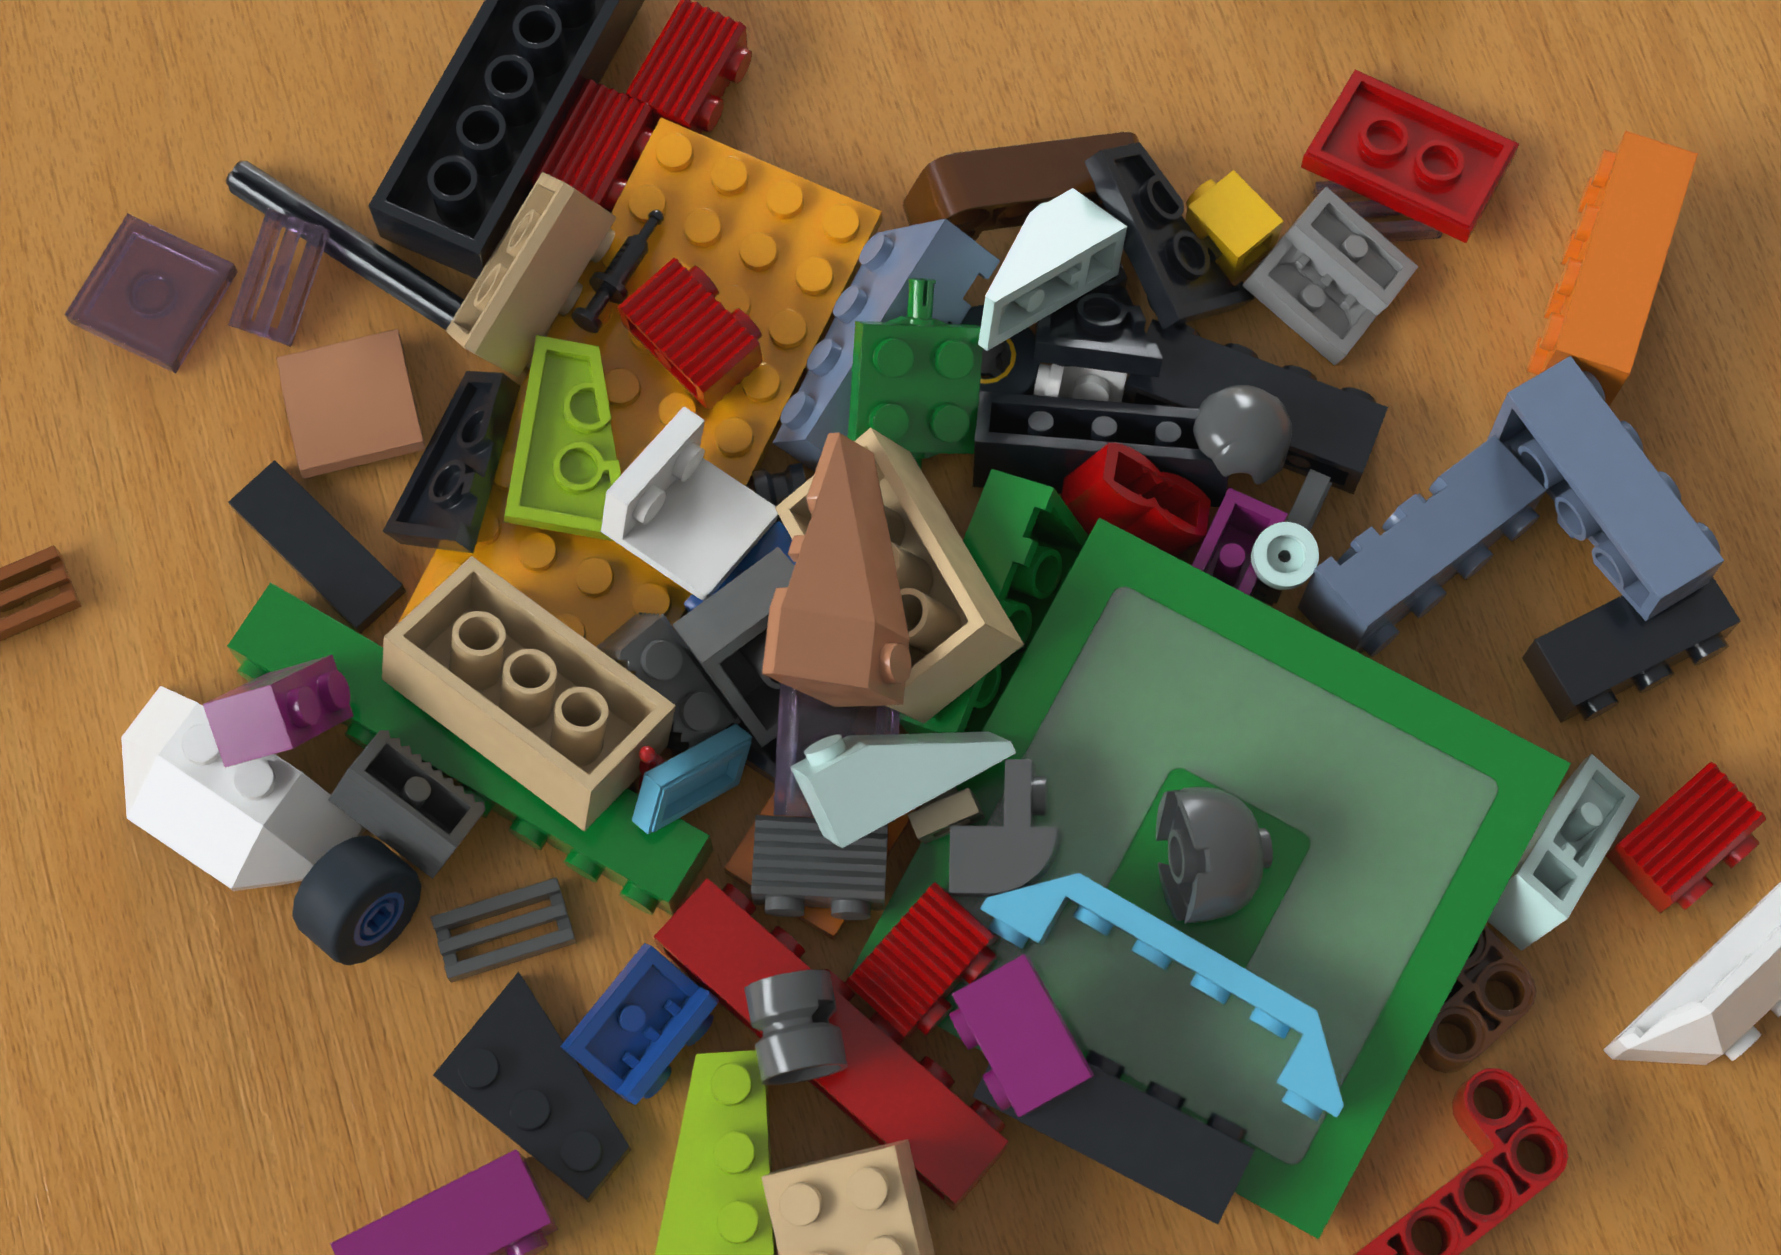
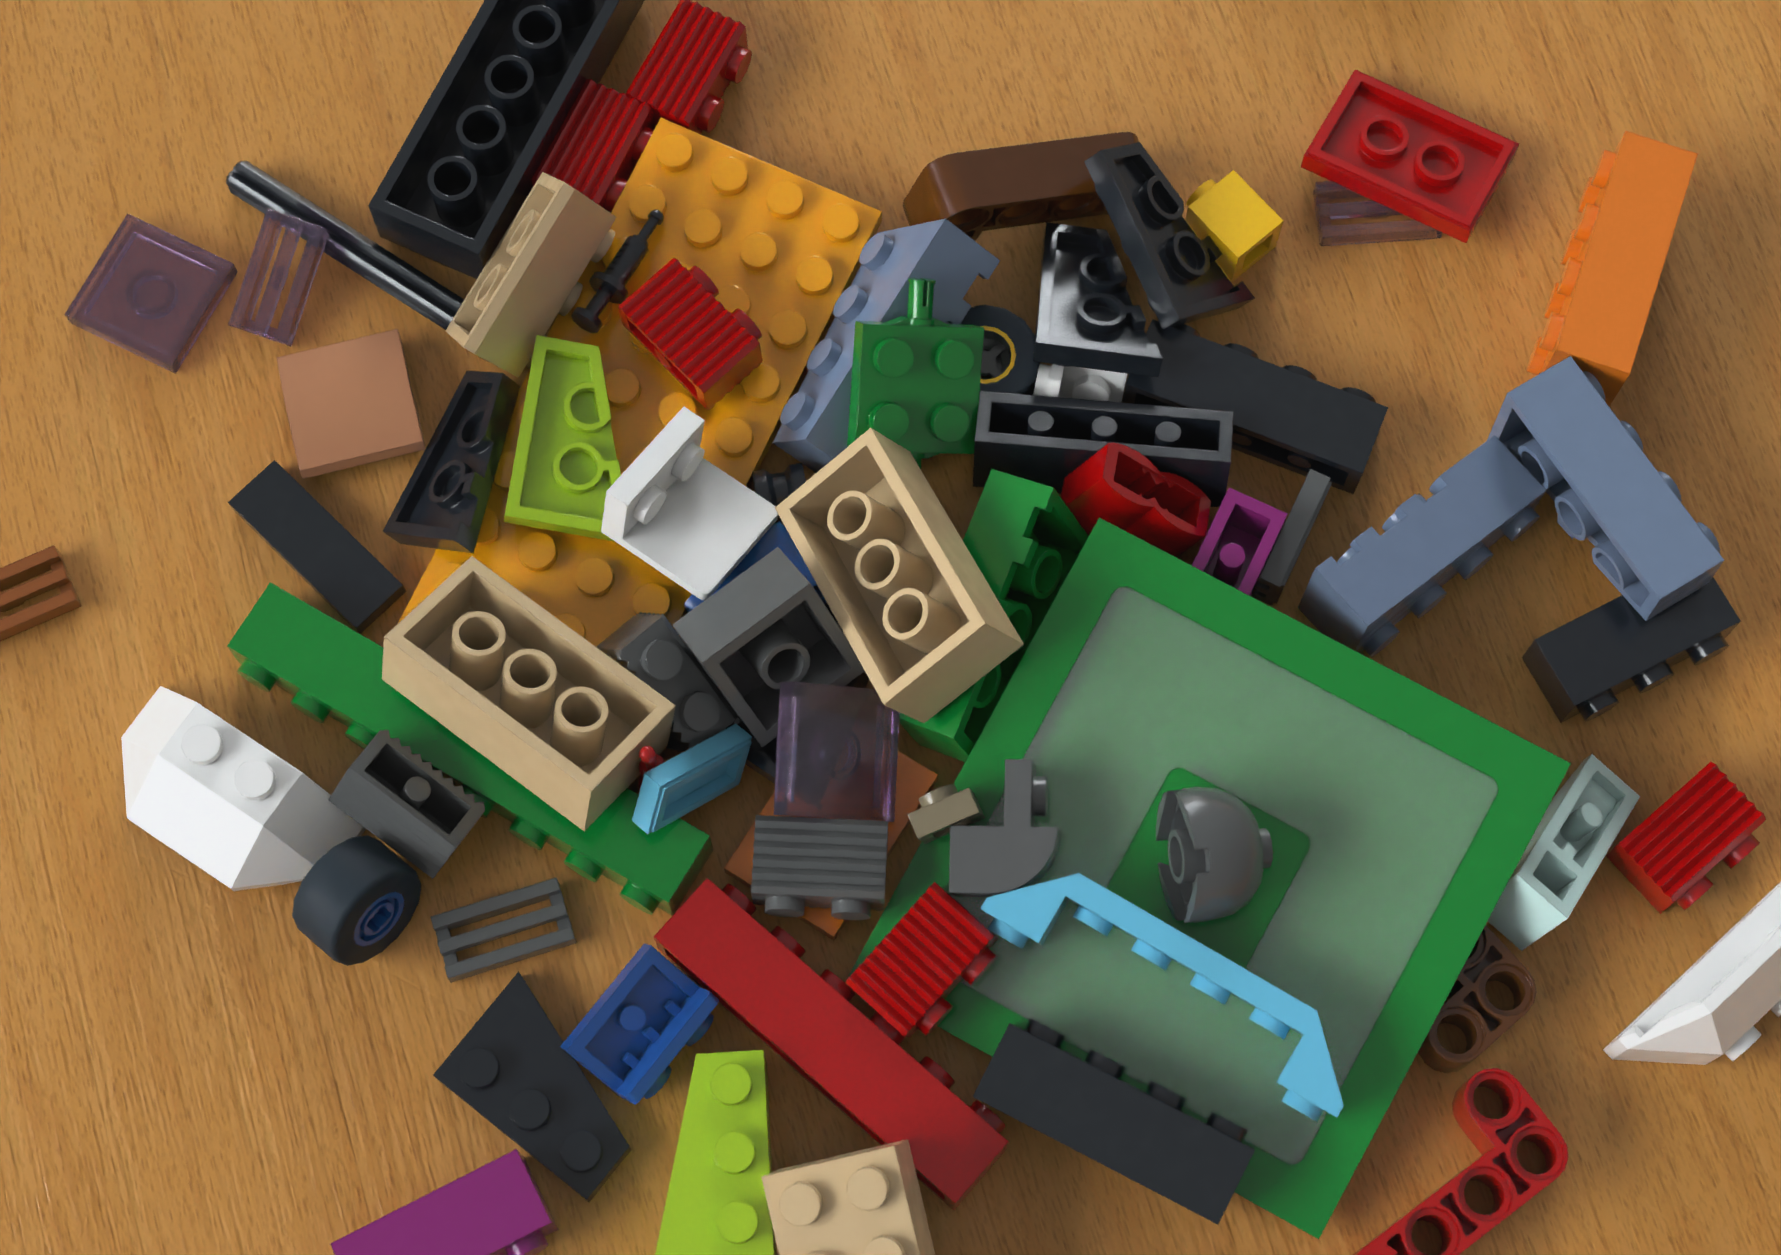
(278, 710): brick -> none
(796, 1027): dark grey wheel -> none
(842, 617): nougat wedge -> none
(874, 779): light aqua slope -> none
(1020, 1036): magenta brick -> none
(1056, 258): light aqua slope -> none
(1244, 432): dark grey hair -> none
(1295, 545): light aqua tile -> none
(1330, 276): light grey slope -> none

